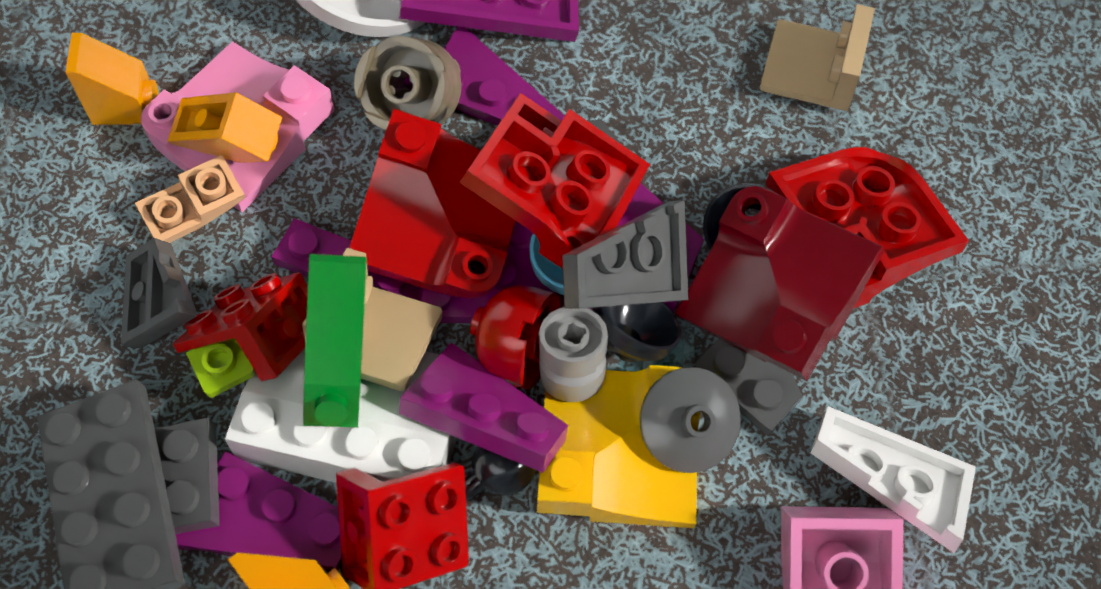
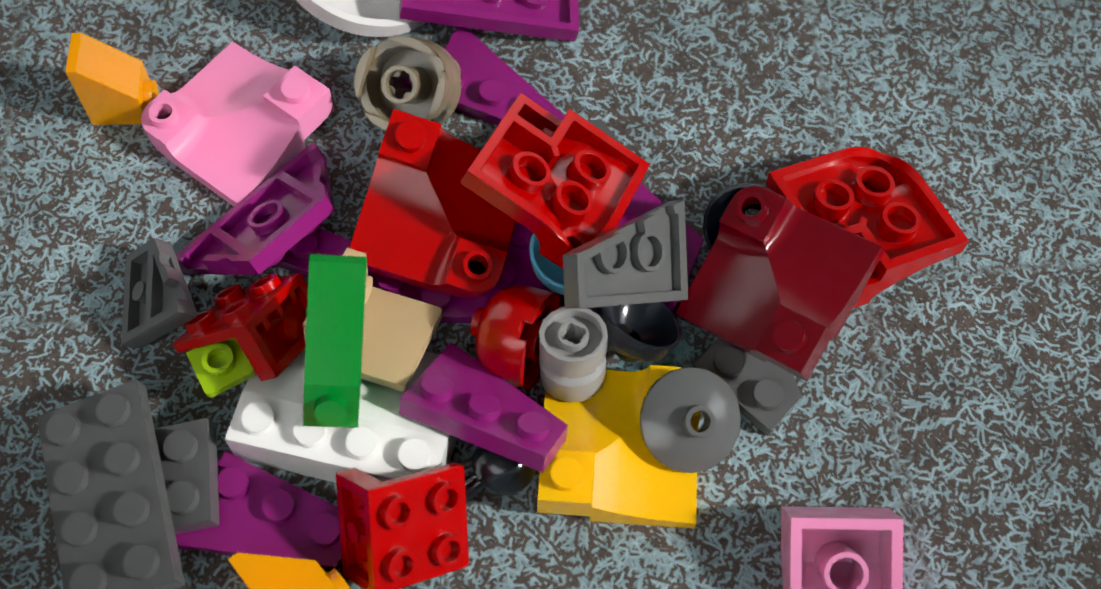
(193, 202): light nougat slope -> none
(226, 127): light orange slope -> none
(266, 221): none -> magenta wing
(818, 62): tan bracket -> none
(900, 473): white wing -> none

